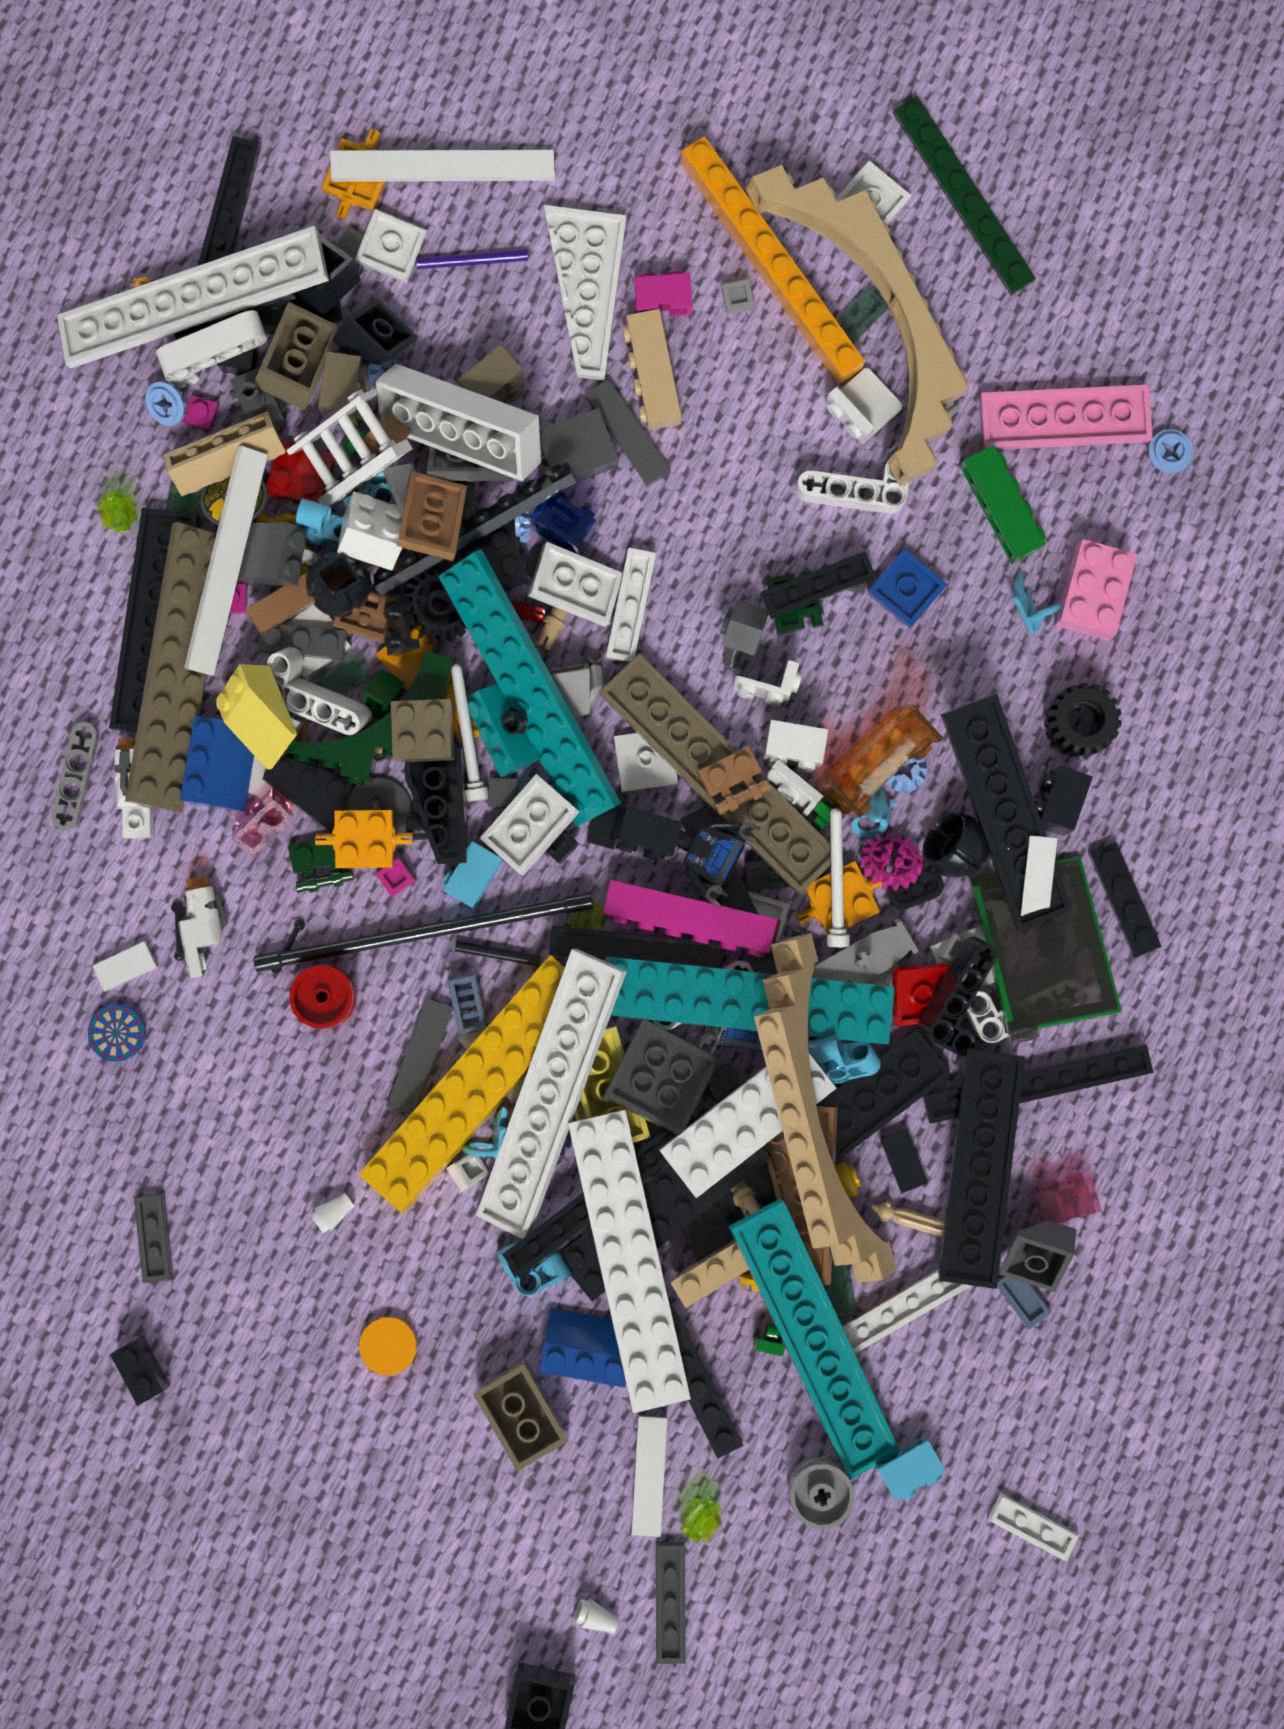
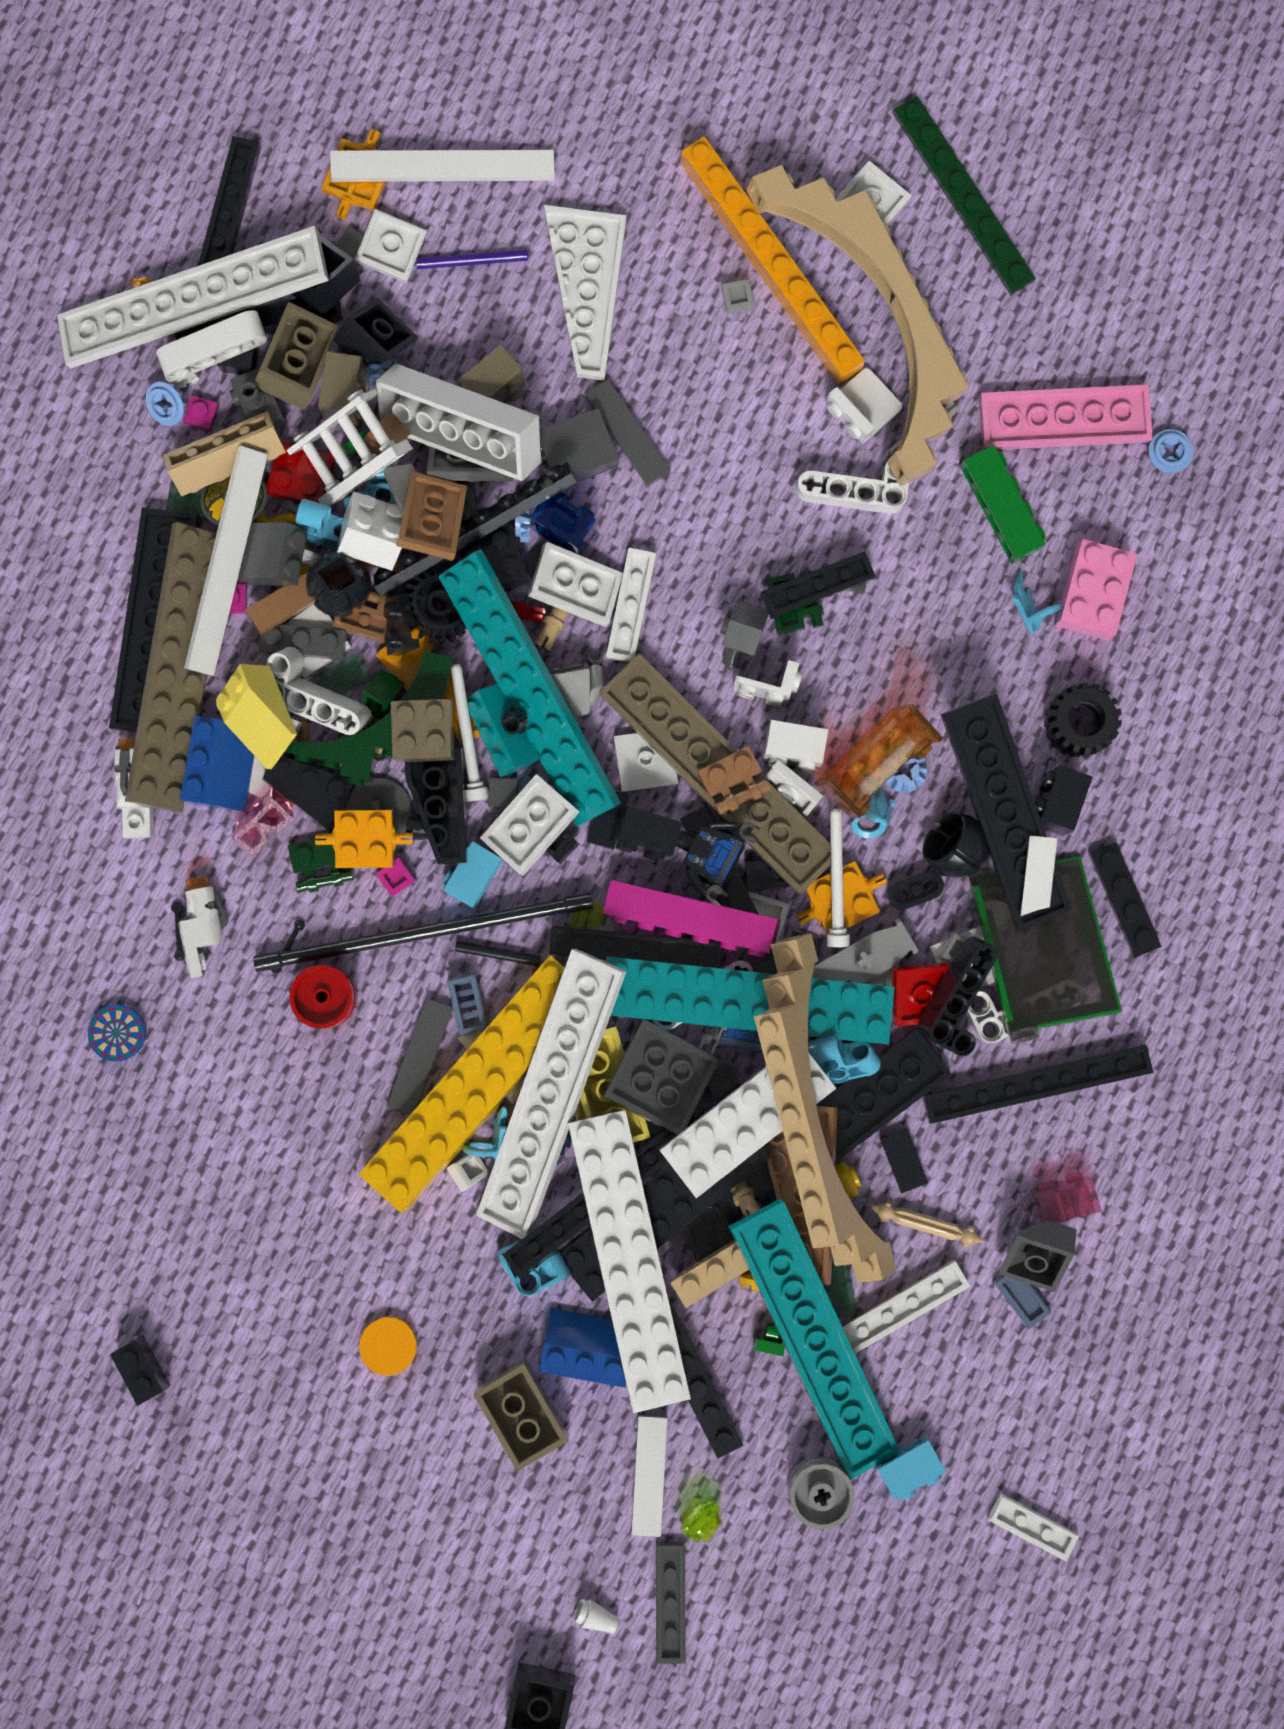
(70, 775): light grey beam -> none
(117, 511): clear neon green head -> none
(125, 966): white tile -> none
(153, 1238): dark grey tile -> none
(331, 1213): white cone -> none
(653, 370): tan brick -> none
(664, 292): dark pink brick -> none
(823, 808): green tile -> none
(862, 314): tile -> none
(900, 873): dark pink gear -> none
(907, 588): blue plate -> none
(981, 1168): black plate -> none

